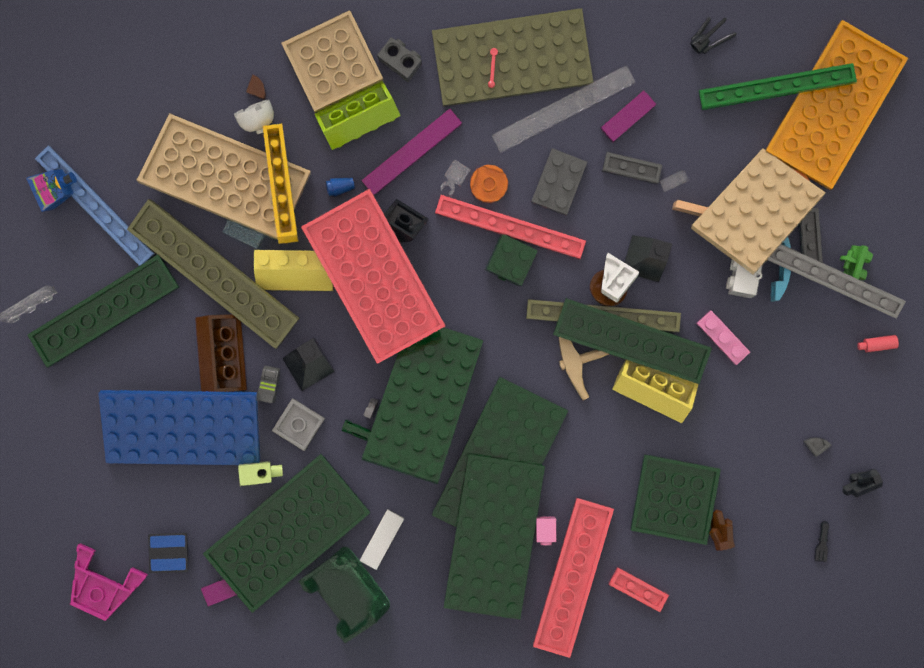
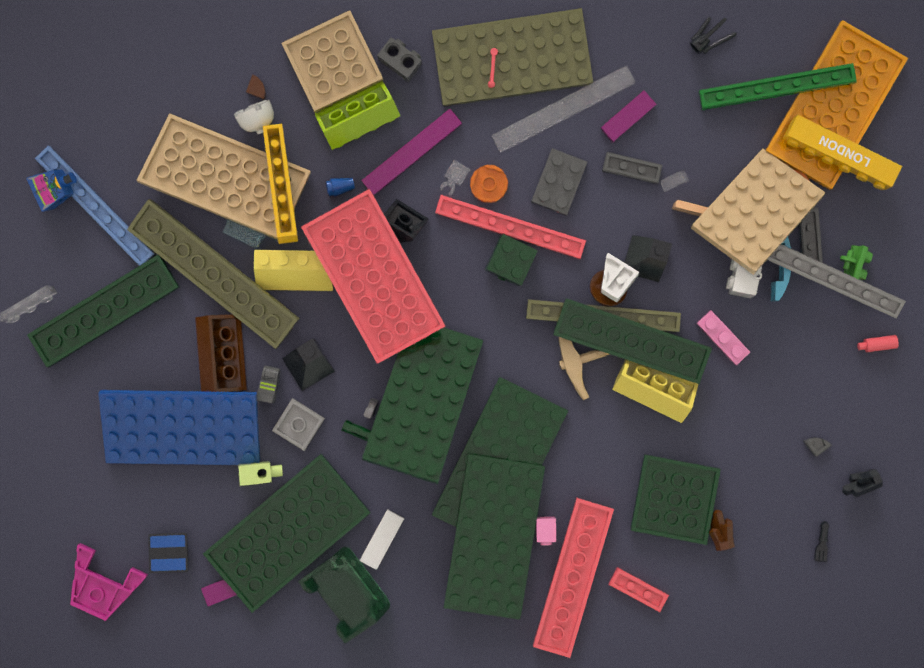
(842, 153): none -> yellow brick

